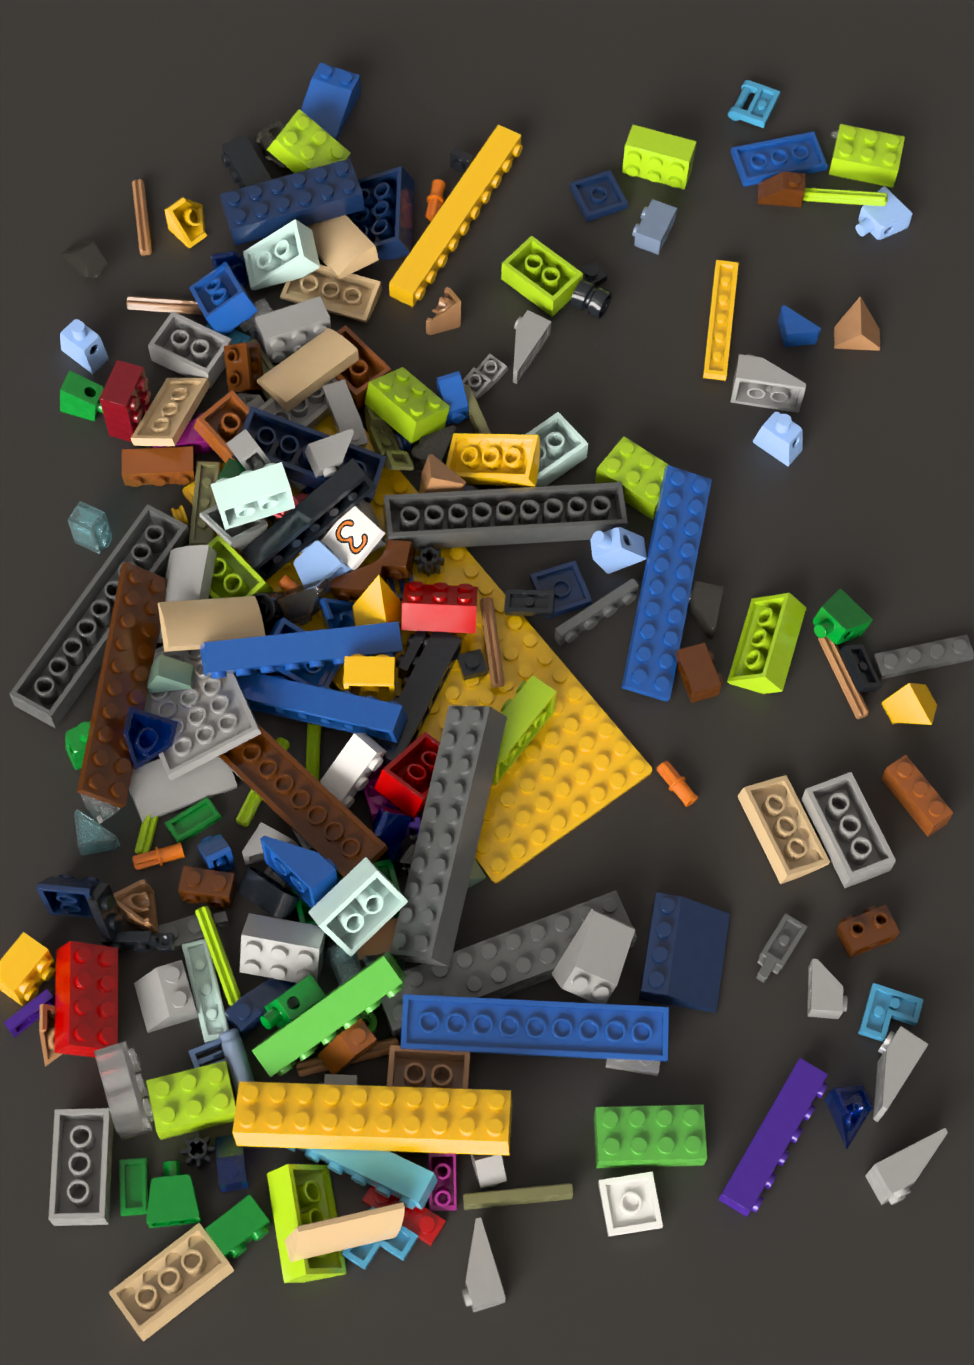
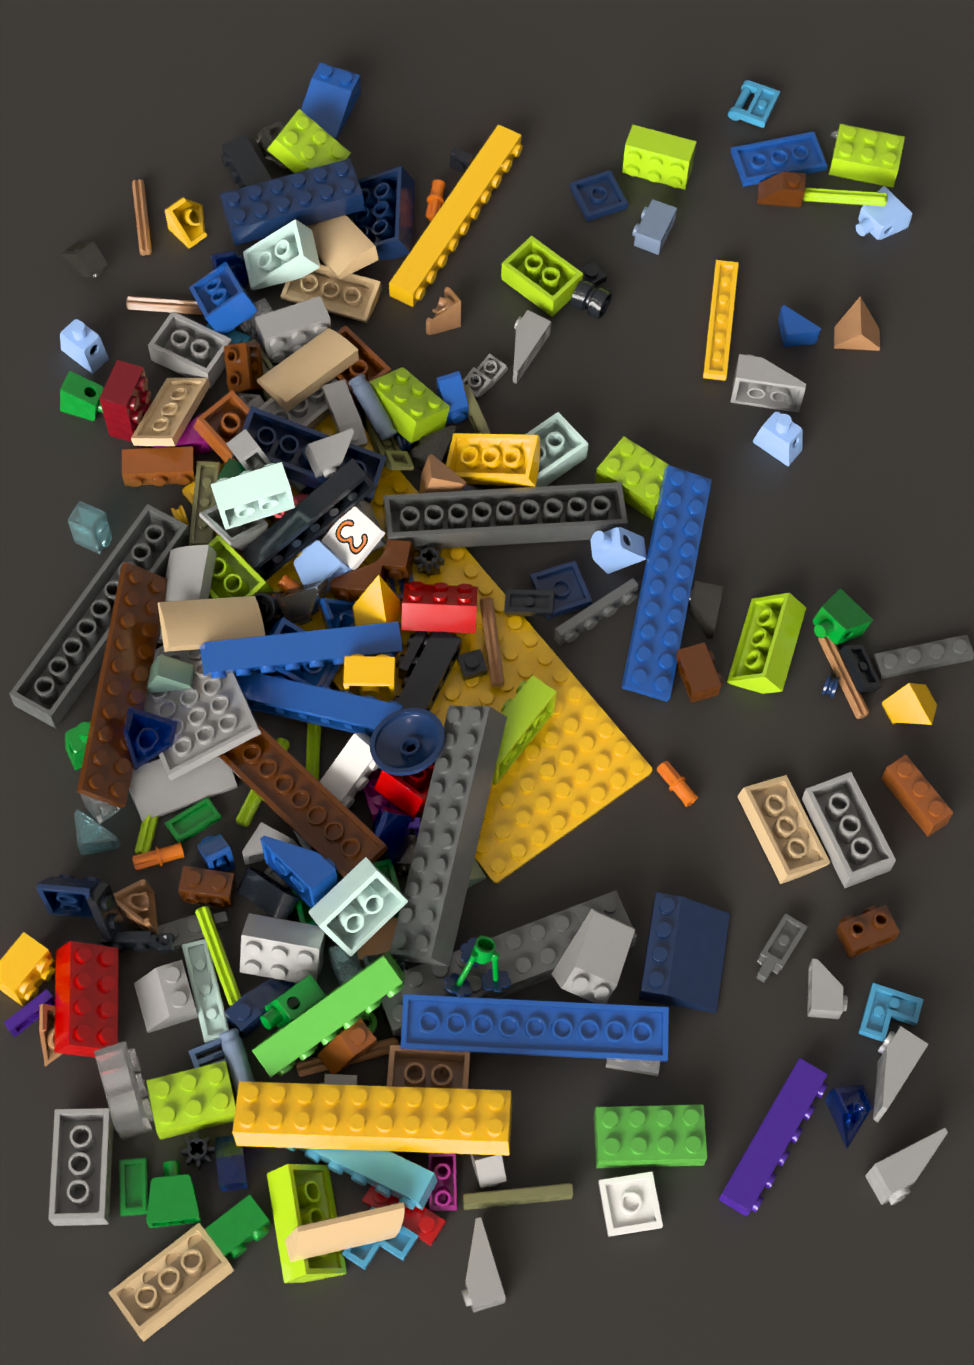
(372, 407): none -> sand blue axle
(403, 732): none -> dark blue dish
(475, 953): none -> plant
(830, 686): none -> dark blue bush

